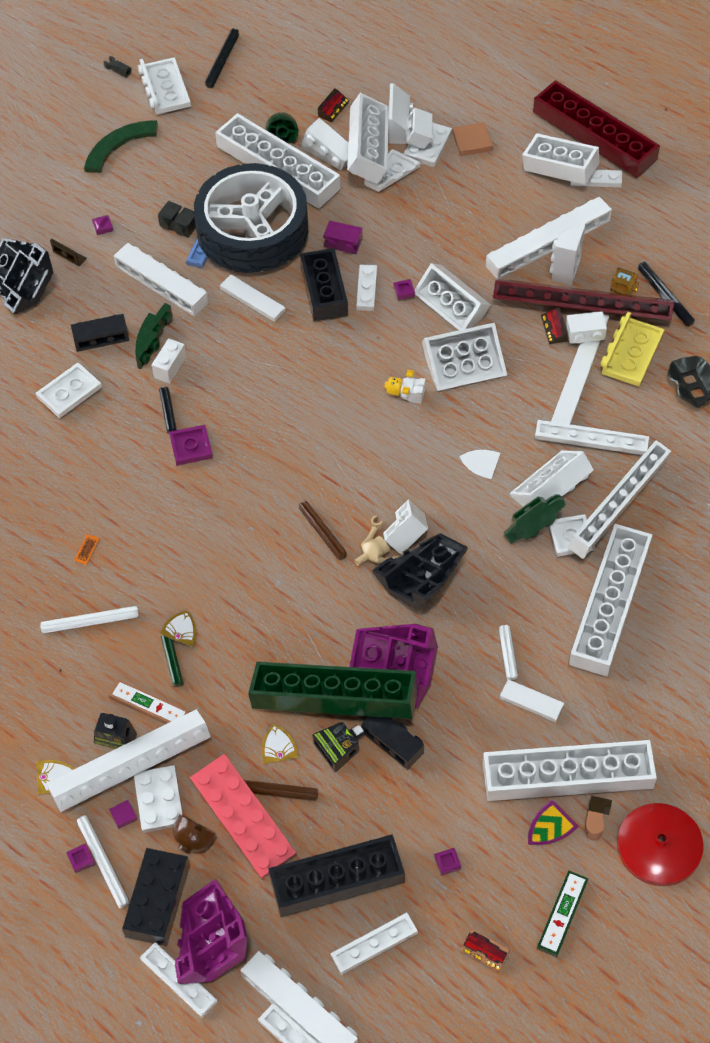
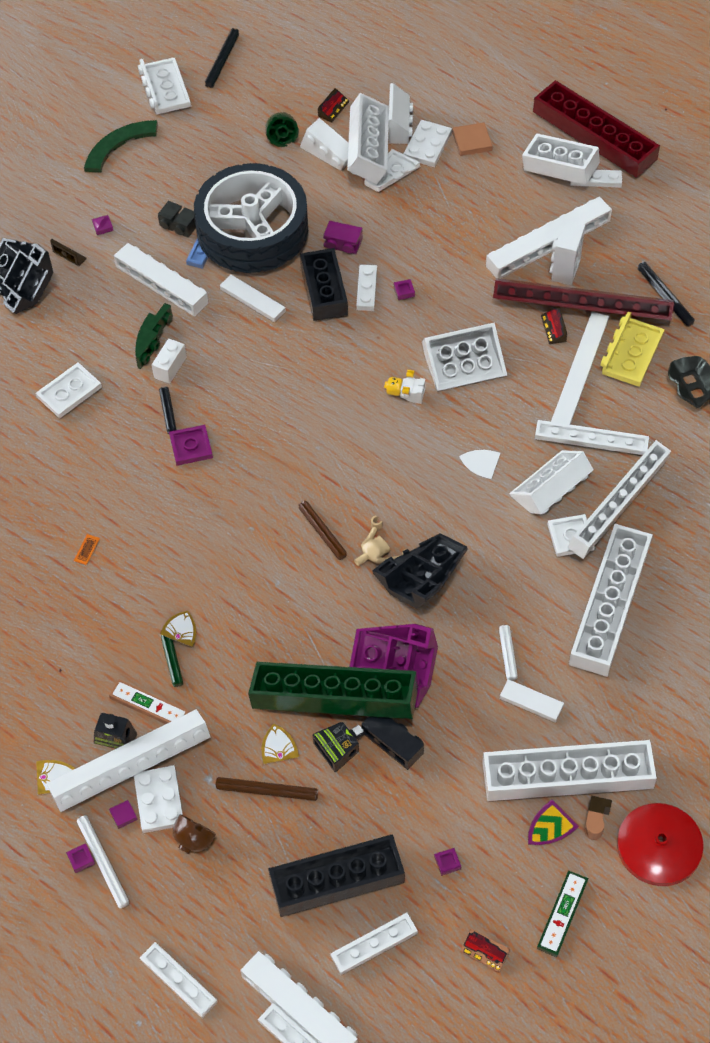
(89, 619): white axle -> none
(99, 332): black brick -> none
(118, 67): pearl dark grey bar -> none
(156, 897): black brick -> none
(211, 936): magenta wedge -> none
(243, 816): coral plate -> none
(256, 145): white brick -> none
(407, 528): white panel -> none
(419, 128): white brick -> none
(451, 297): white slope -> none
(534, 517): dark green hinge -> none
(586, 327): white brick -> none
(624, 282): clear yellow brick -> none

